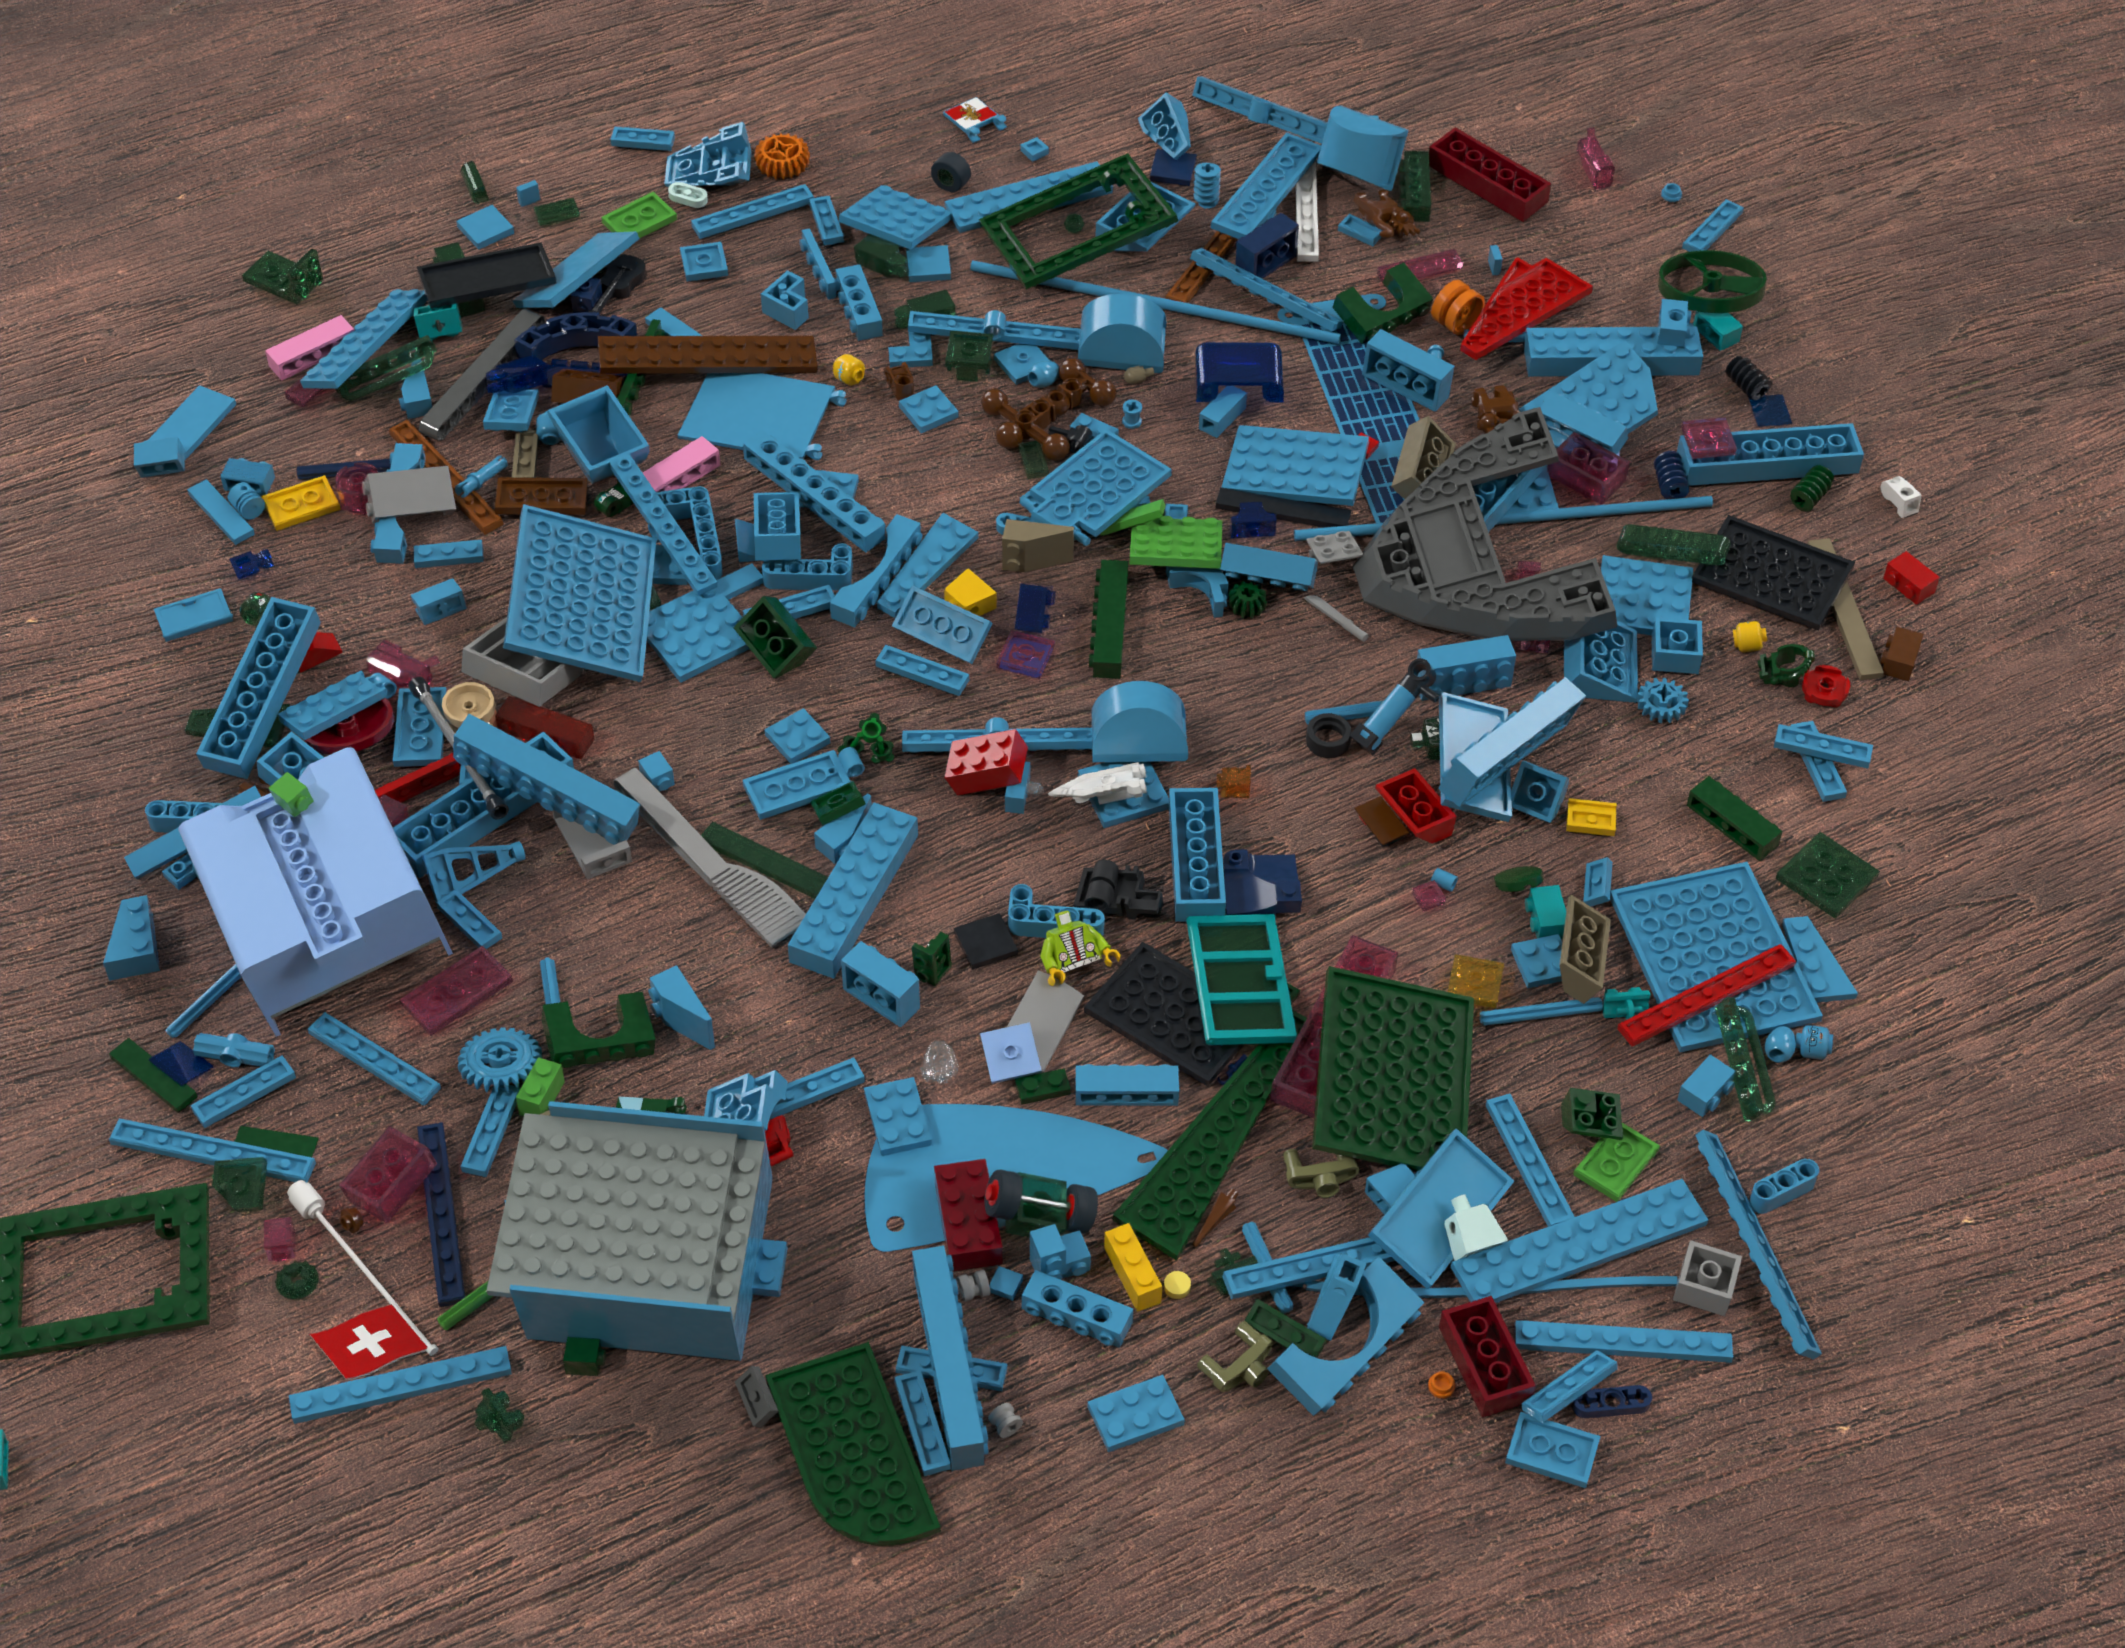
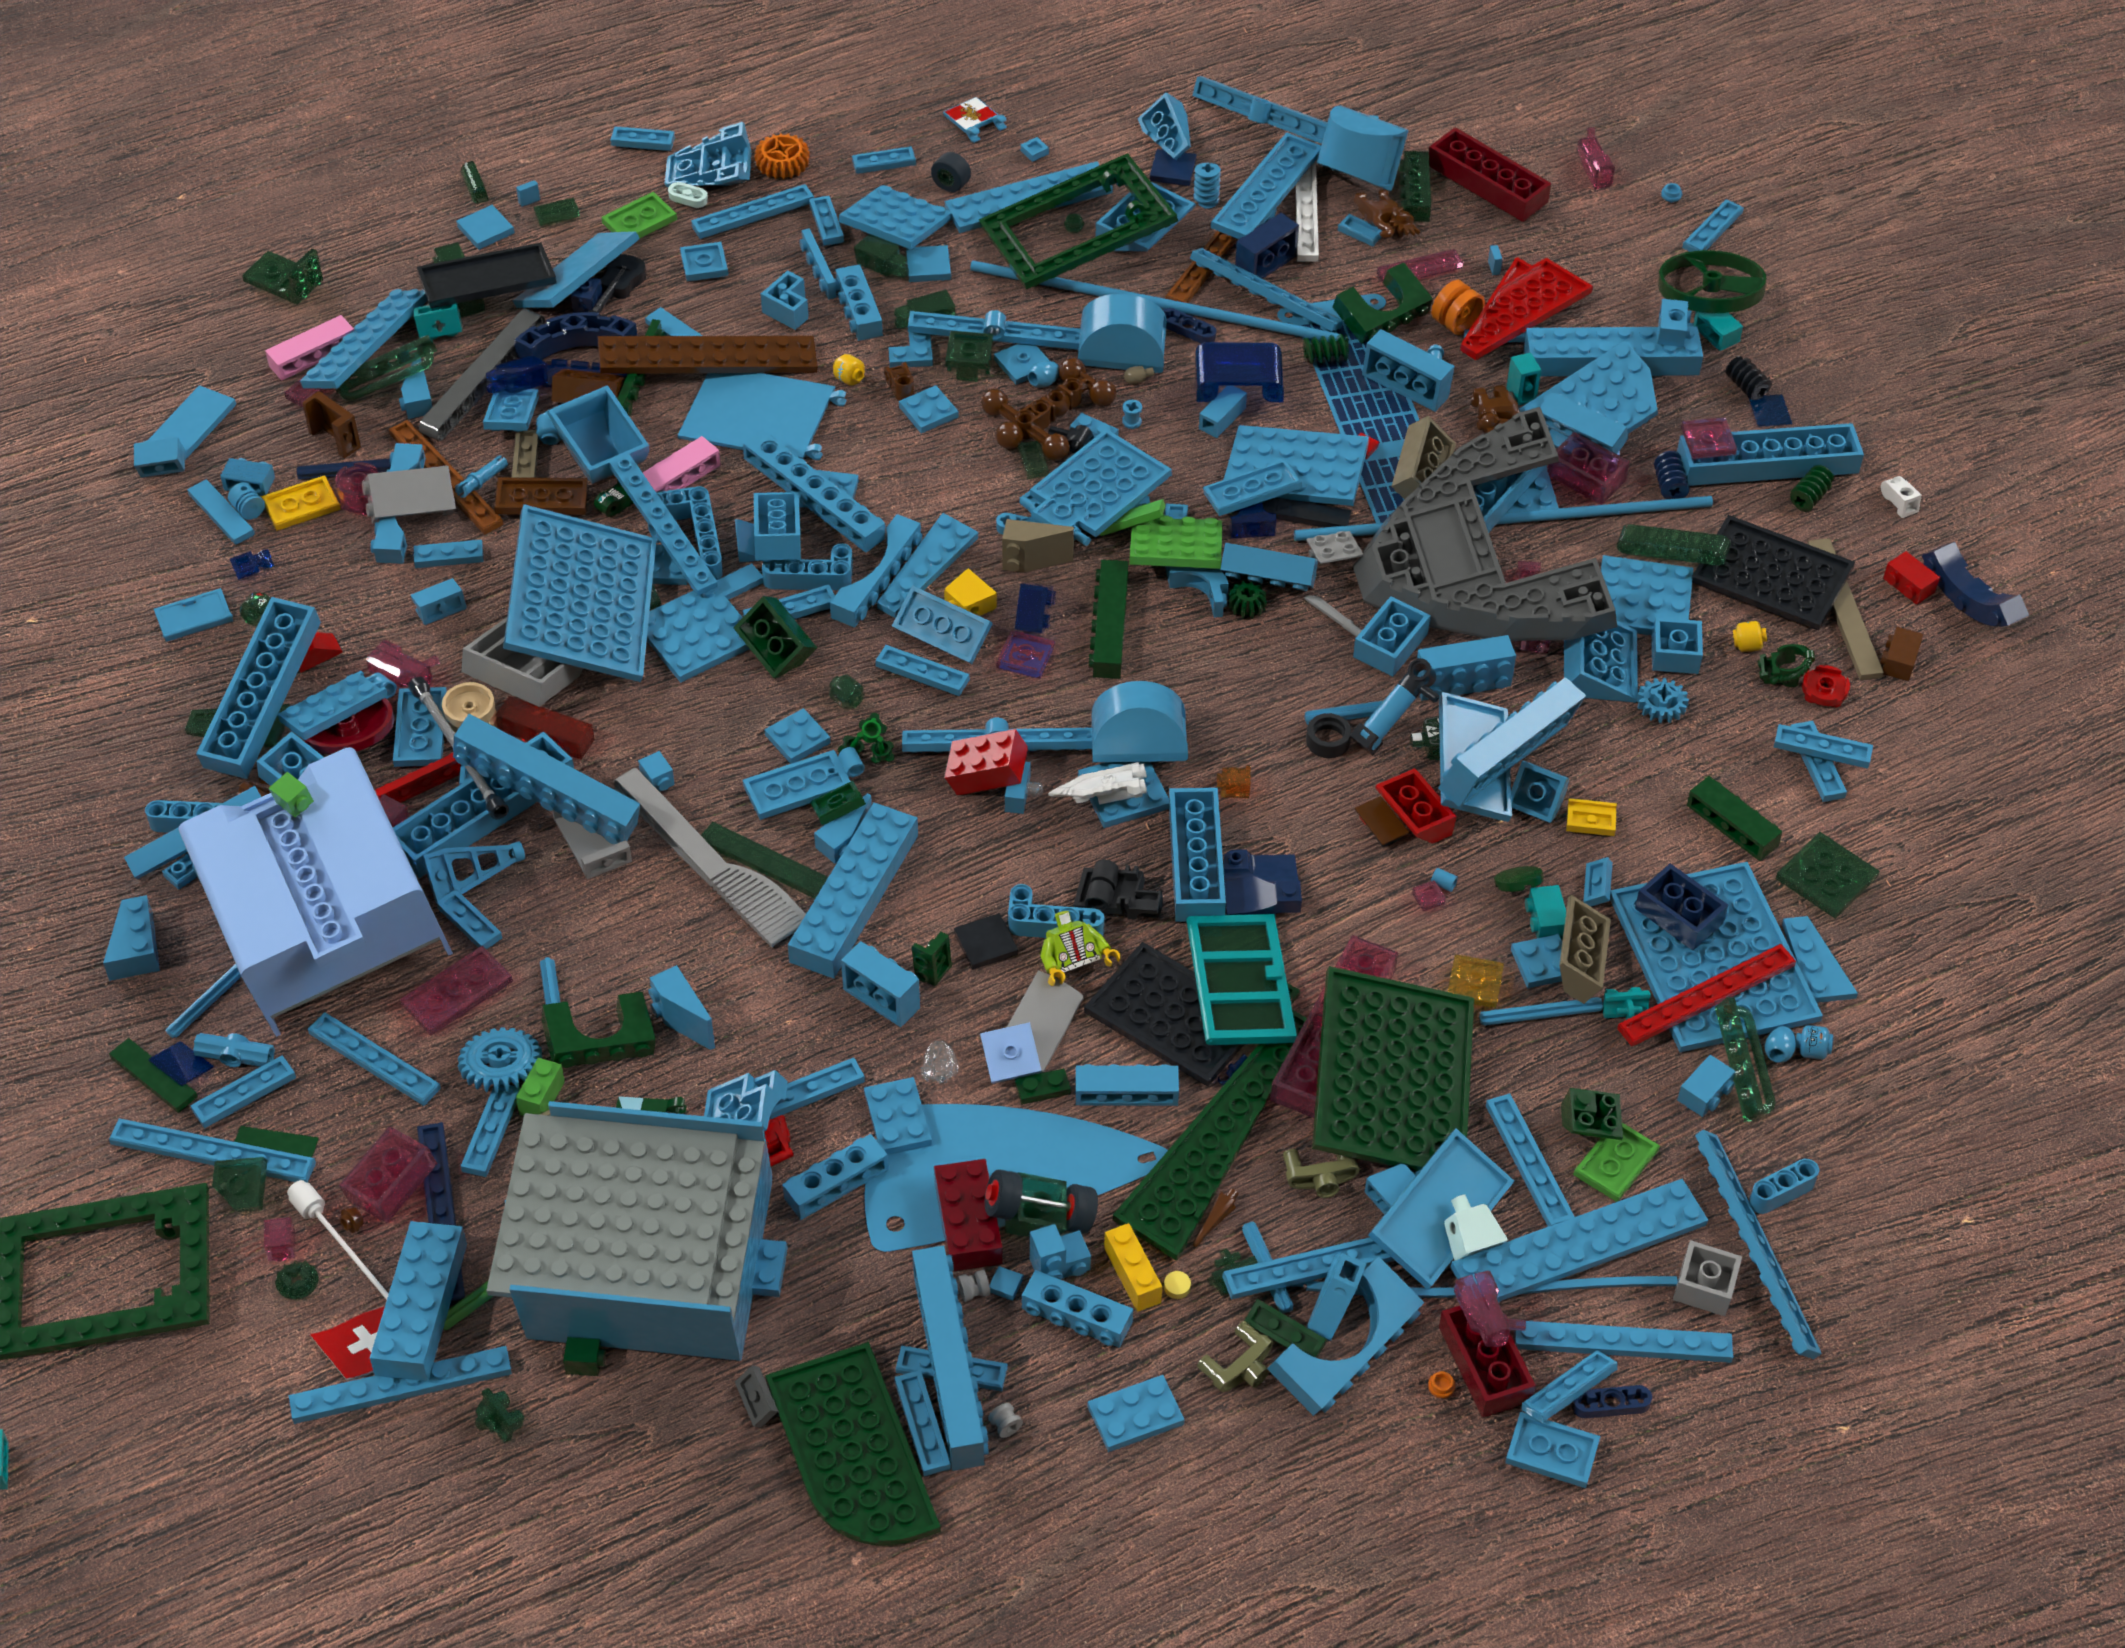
(329, 416): none -> reddish brown panel
(418, 1301): none -> dark azure brick
(806, 1200): none -> dark azure brick
(846, 691): none -> clear green head
(883, 160): none -> dark azure tile
(1200, 332): none -> dark blue beam
(1252, 487): none -> dark azure tile
(1326, 348): none -> dark green piece
(1391, 636): none -> dark azure brick
(1483, 1310): none -> clear pink piece
(1523, 378): none -> teal brick
(1681, 906): none -> dark blue brick
(1971, 593): none -> dark blue brick

